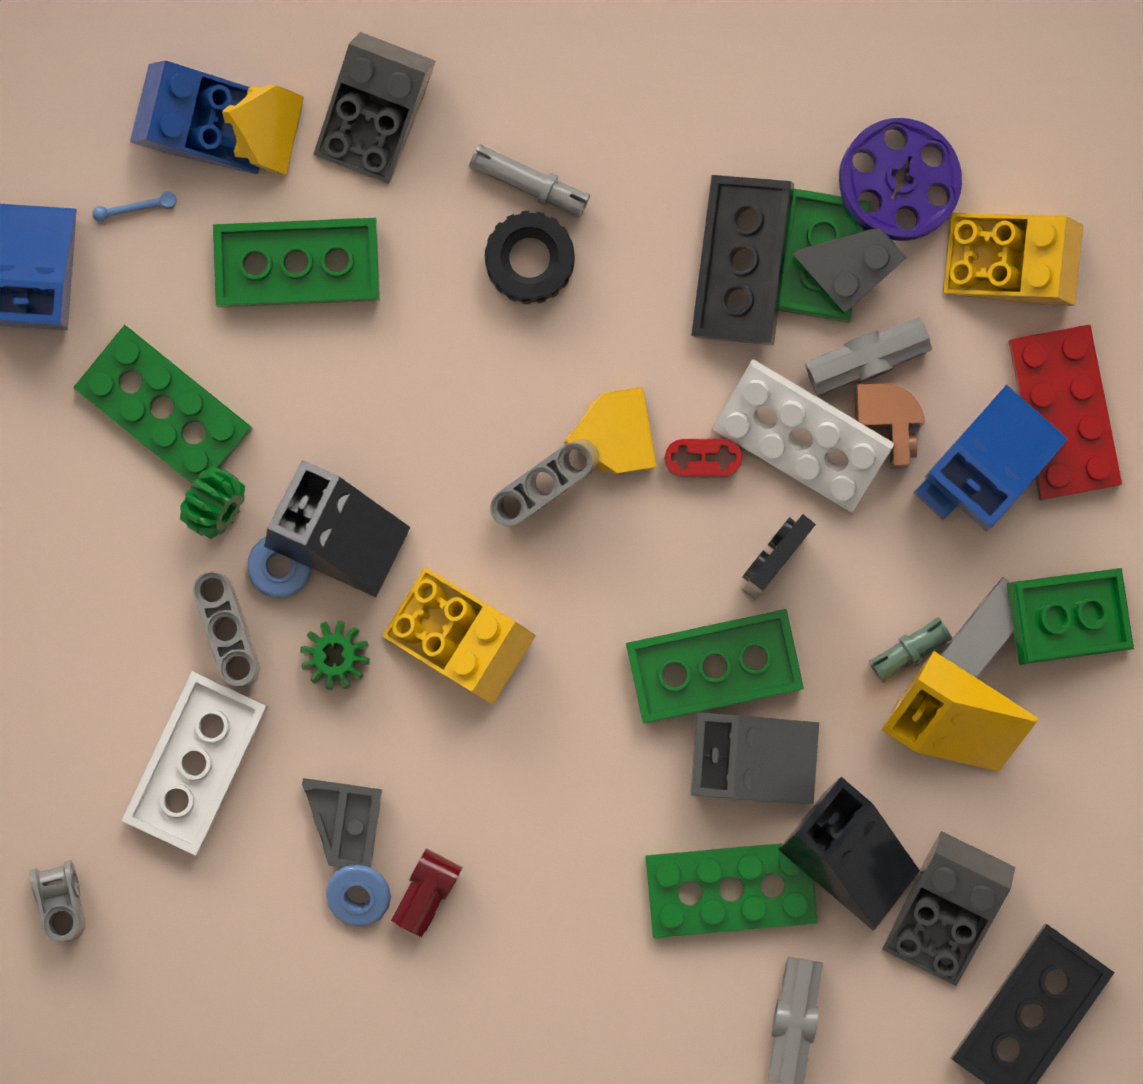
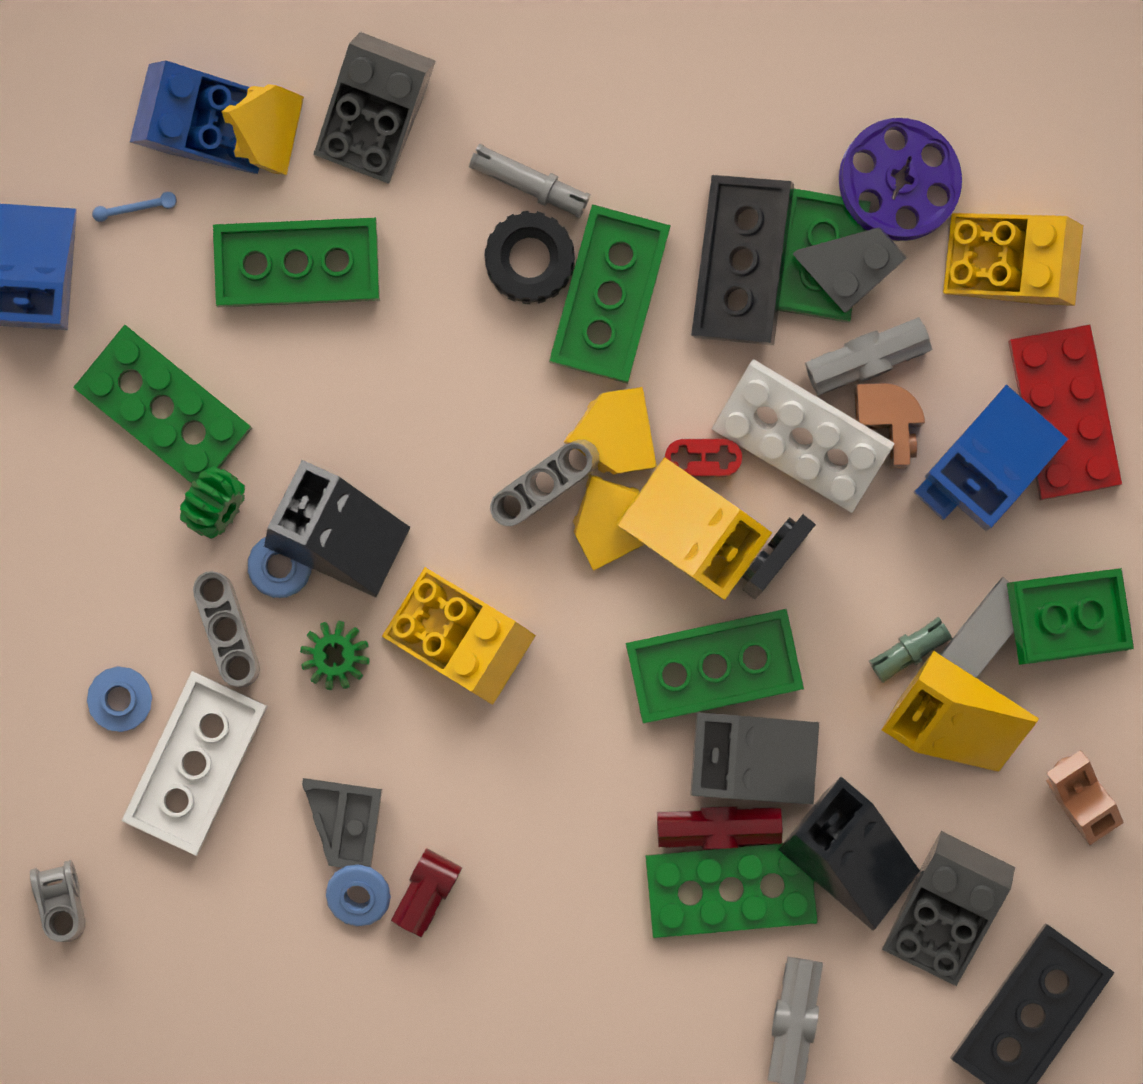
(138, 707): none -> medium blue piece
(594, 269): none -> green plate
(598, 519): none -> yellow slope
(694, 528): none -> yellow slope
(719, 827): none -> dark red piece
(1083, 797): none -> nougat brick

